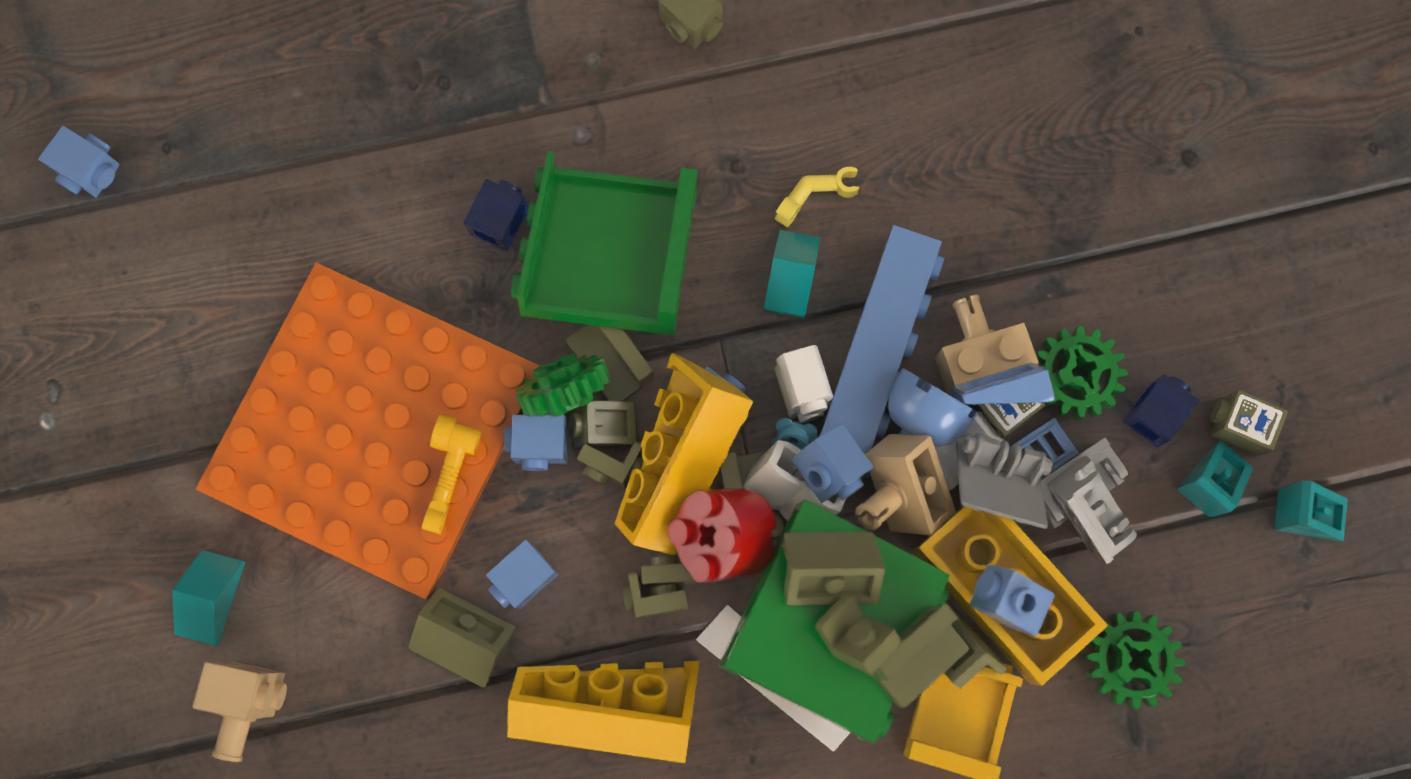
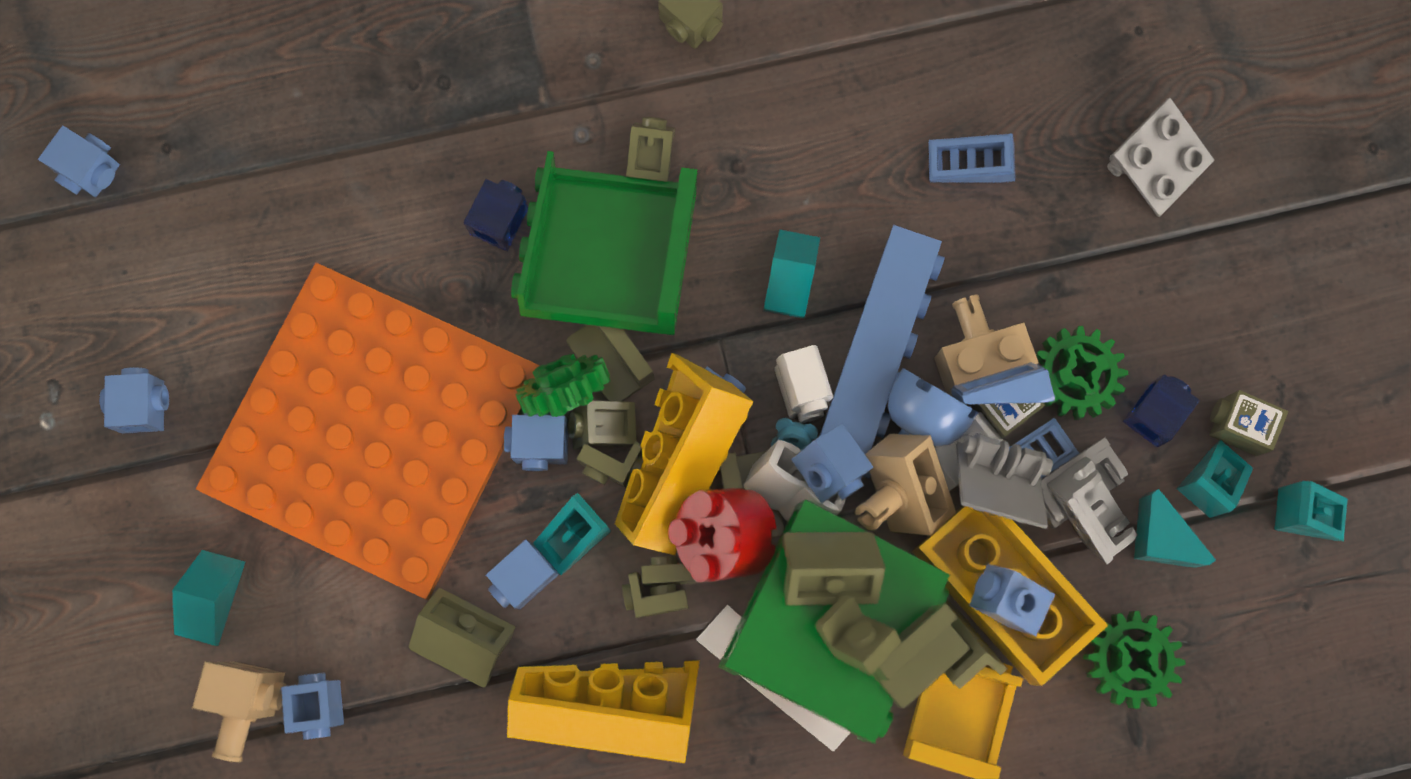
(134, 401): none -> medium blue brick
(312, 706): none -> medium blue brick
(456, 441): yellow brick -> none
(571, 534): none -> teal slope
(650, 149): none -> olive bracket
(814, 183): light yellow arm -> none
(988, 144): none -> medium blue slope
(1161, 157): none -> light grey hinge
(1166, 536): none -> teal slope

